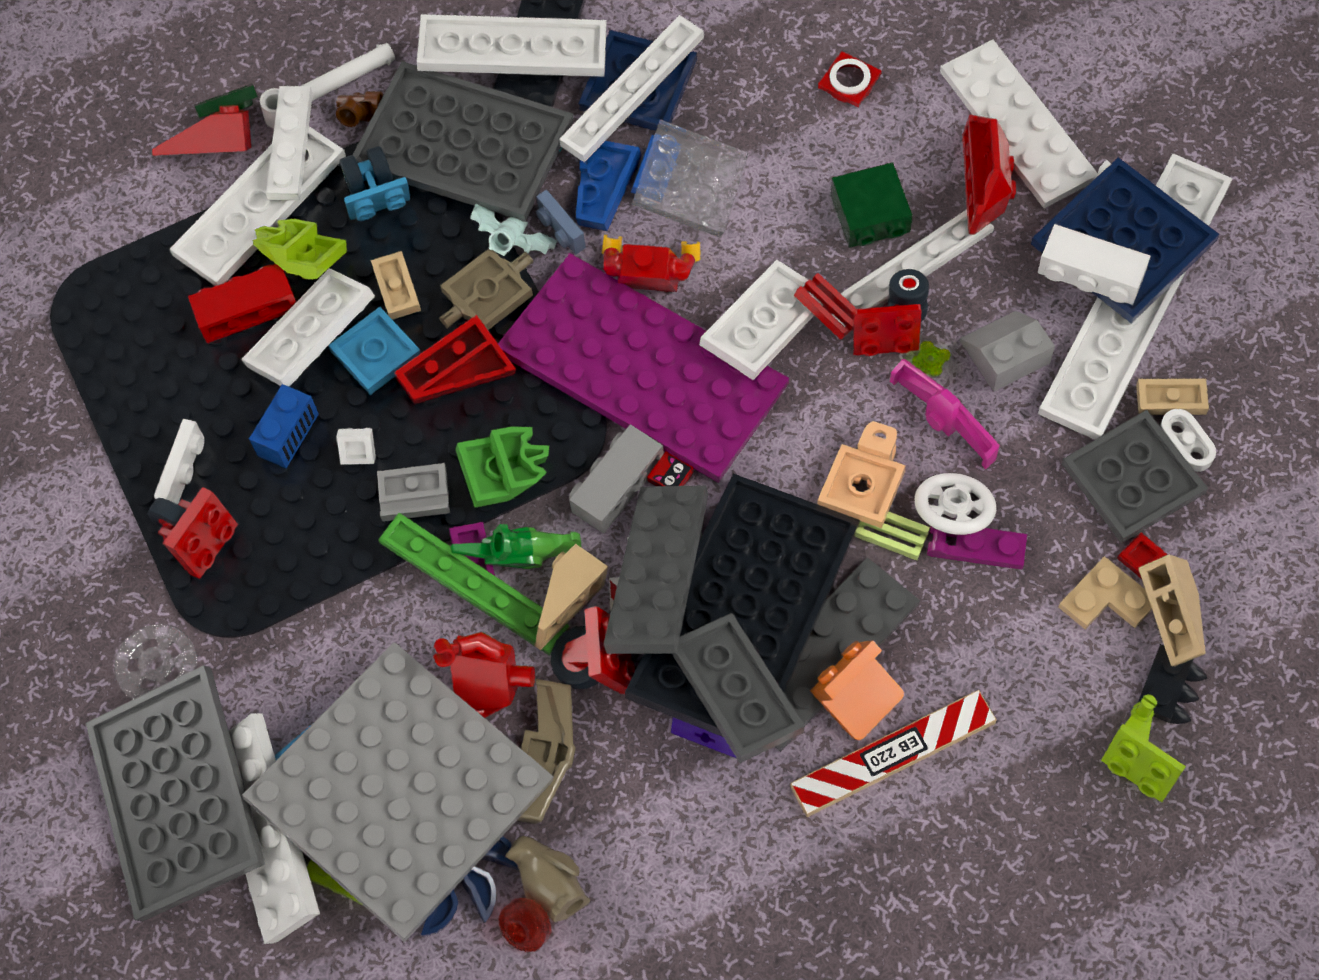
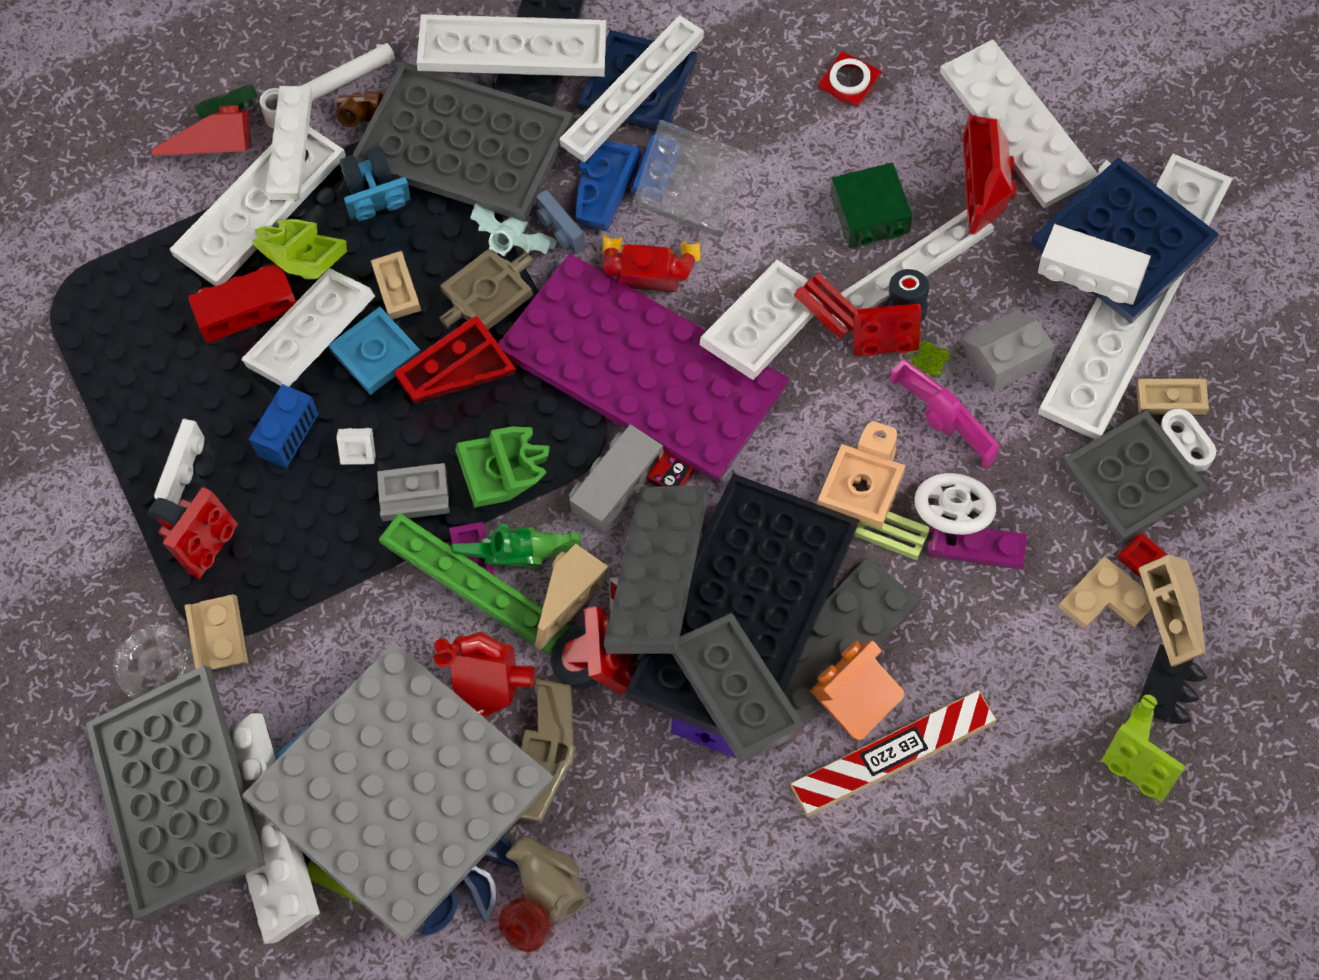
(216, 633): none -> tan plate

